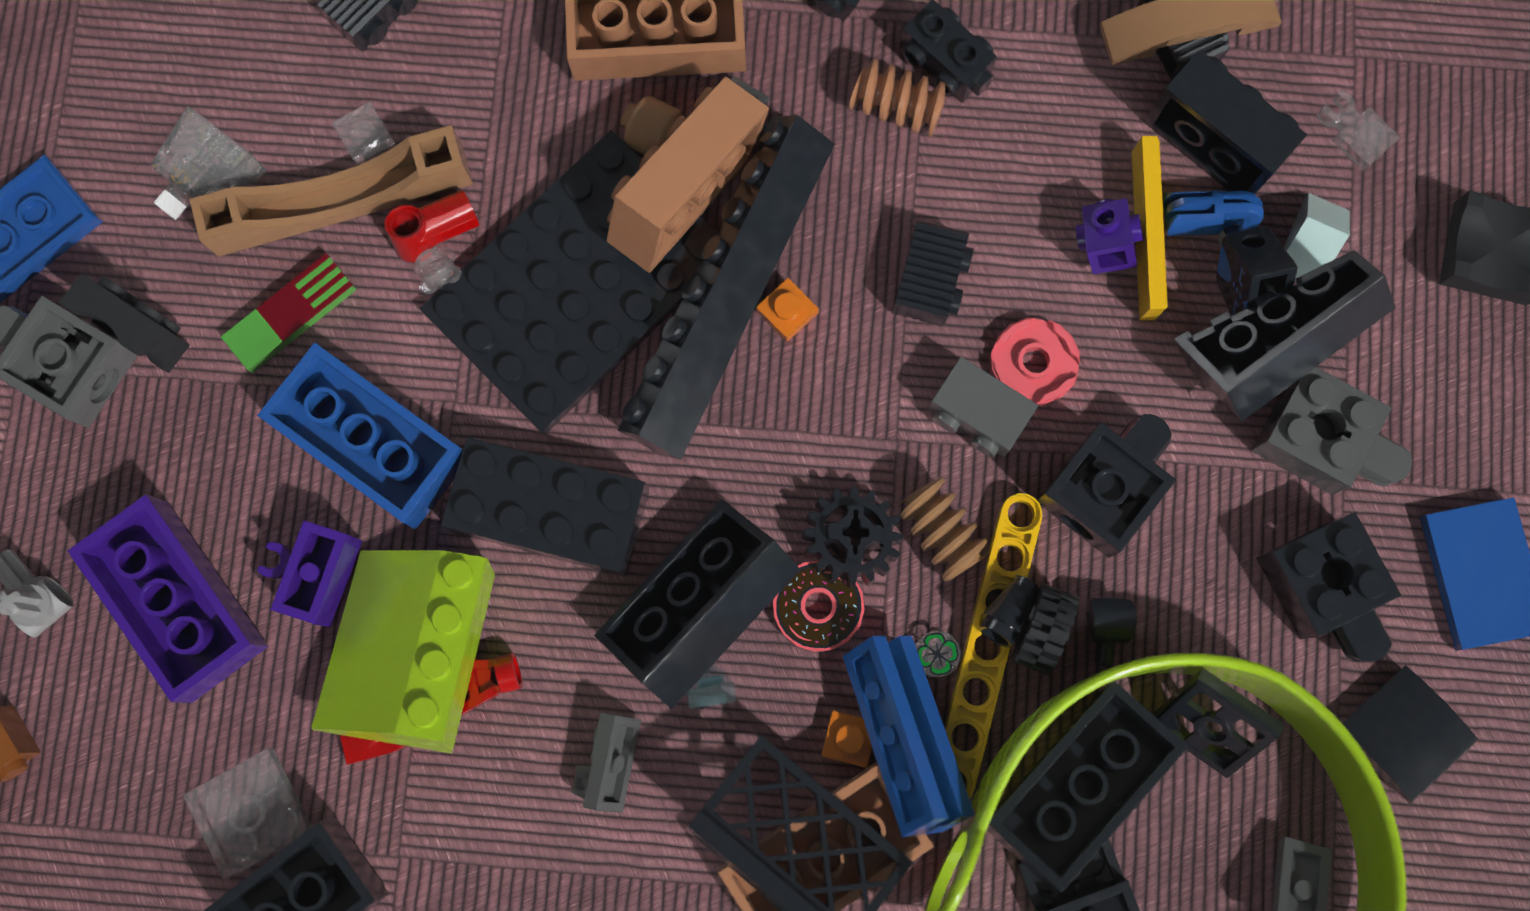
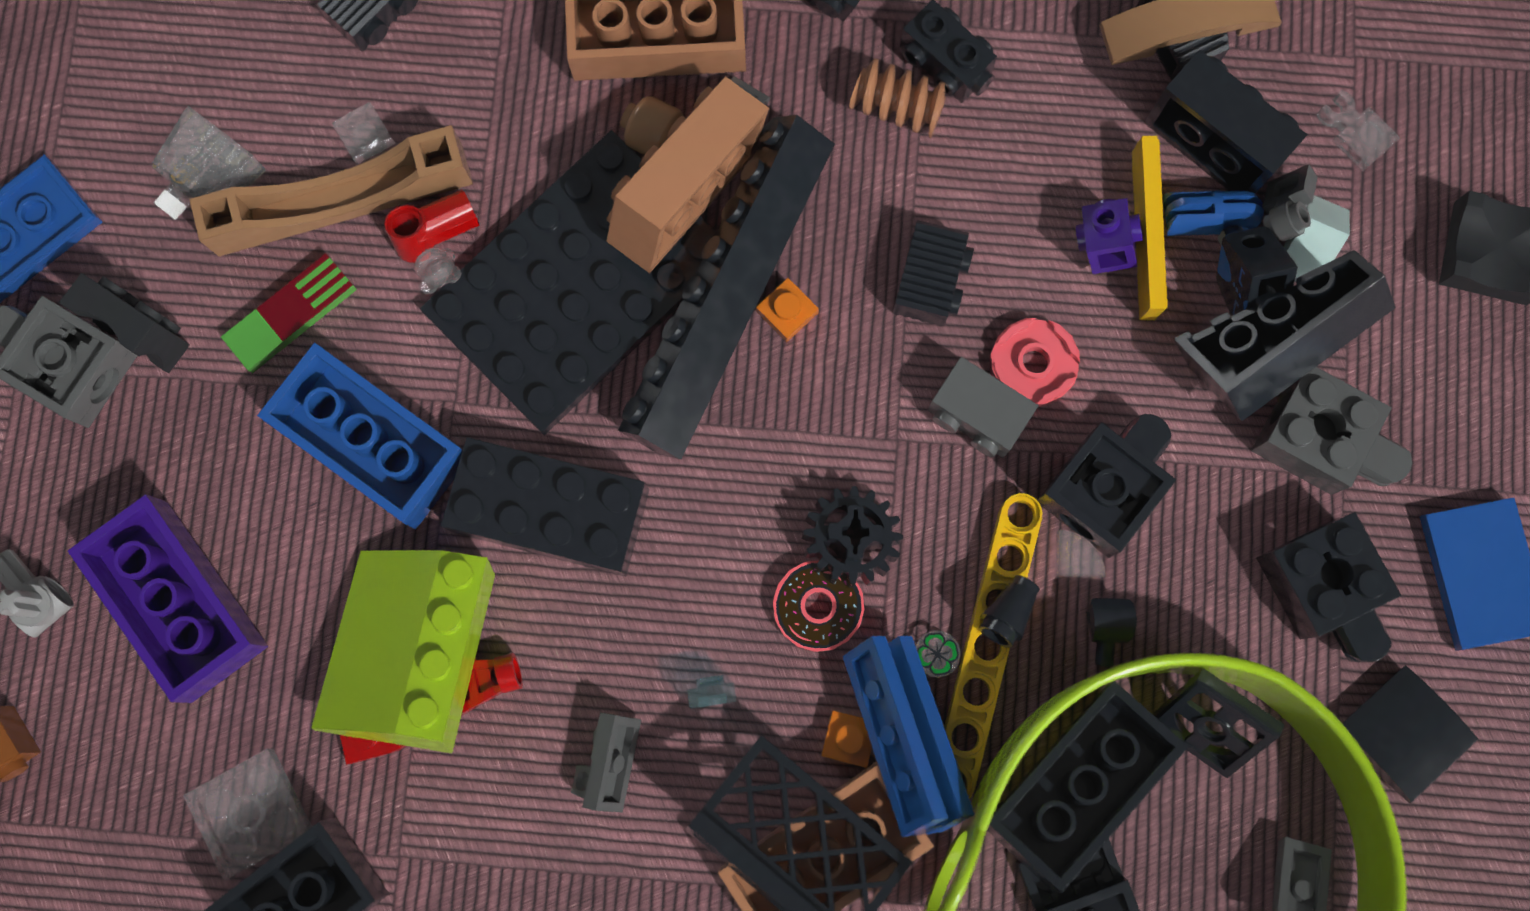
(312, 573): dark purple brick -> none
(697, 603): black brick -> none
(943, 529): medium nougat piece -> none
(1046, 629): black tyre -> none
(1077, 556): none -> clear tile
(1287, 203): none -> dark grey plate

